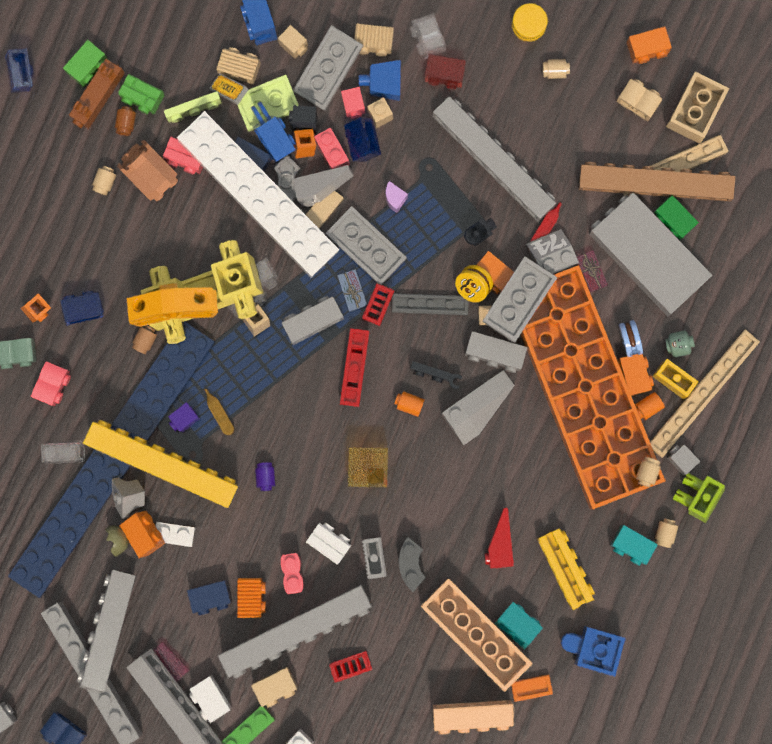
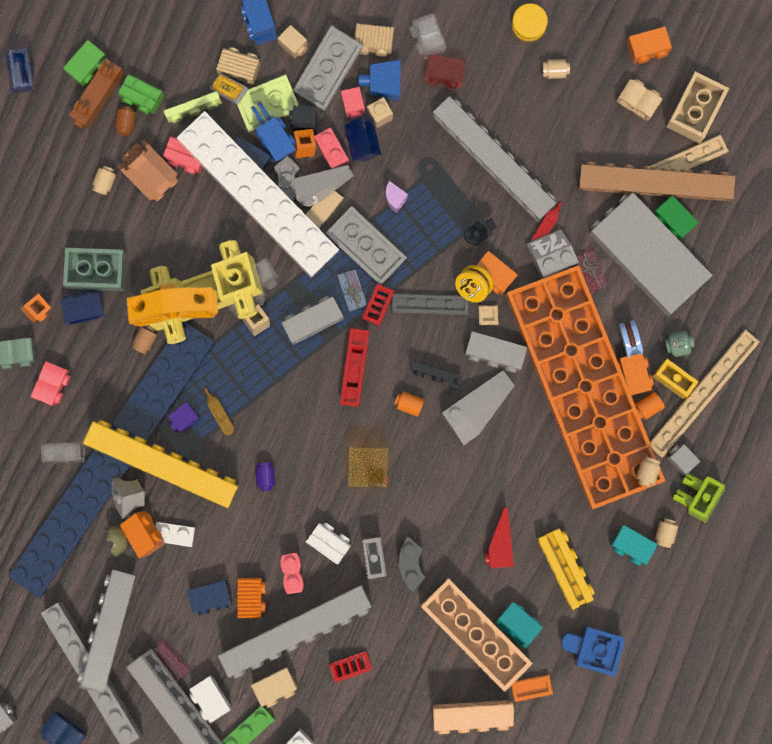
(94, 269): none -> sand green brick
(519, 299): light grey plate -> none

